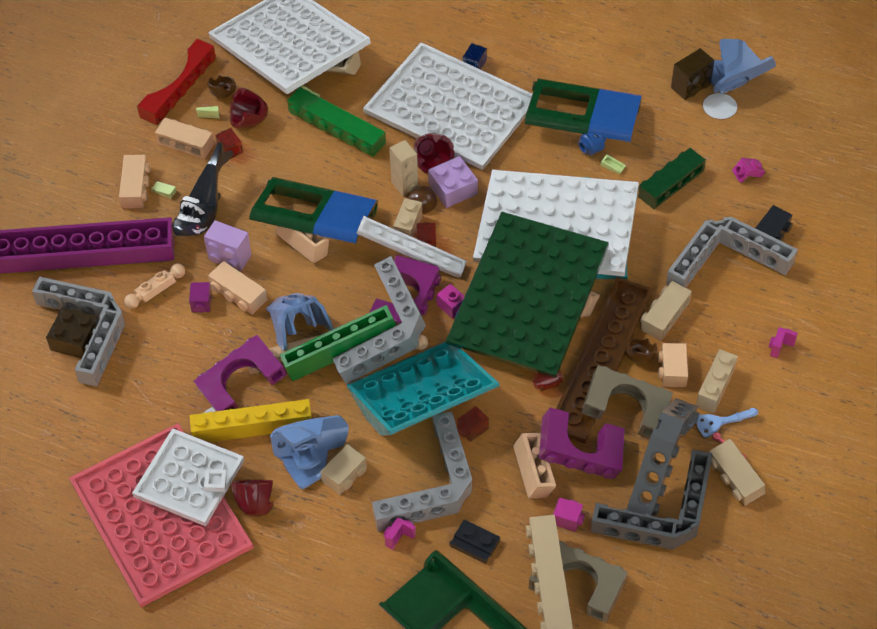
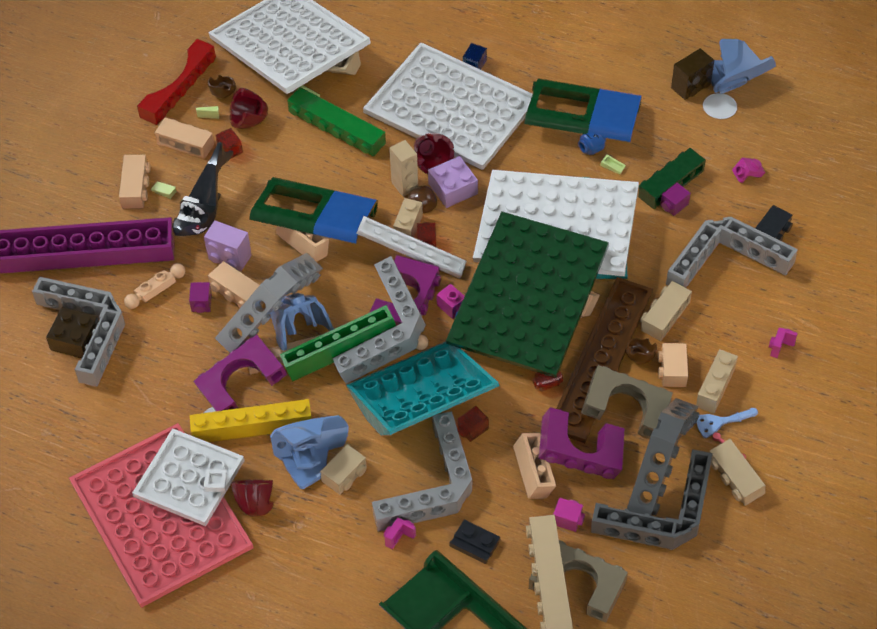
(285, 280): none -> light grey brick
(675, 199): none -> magenta brick

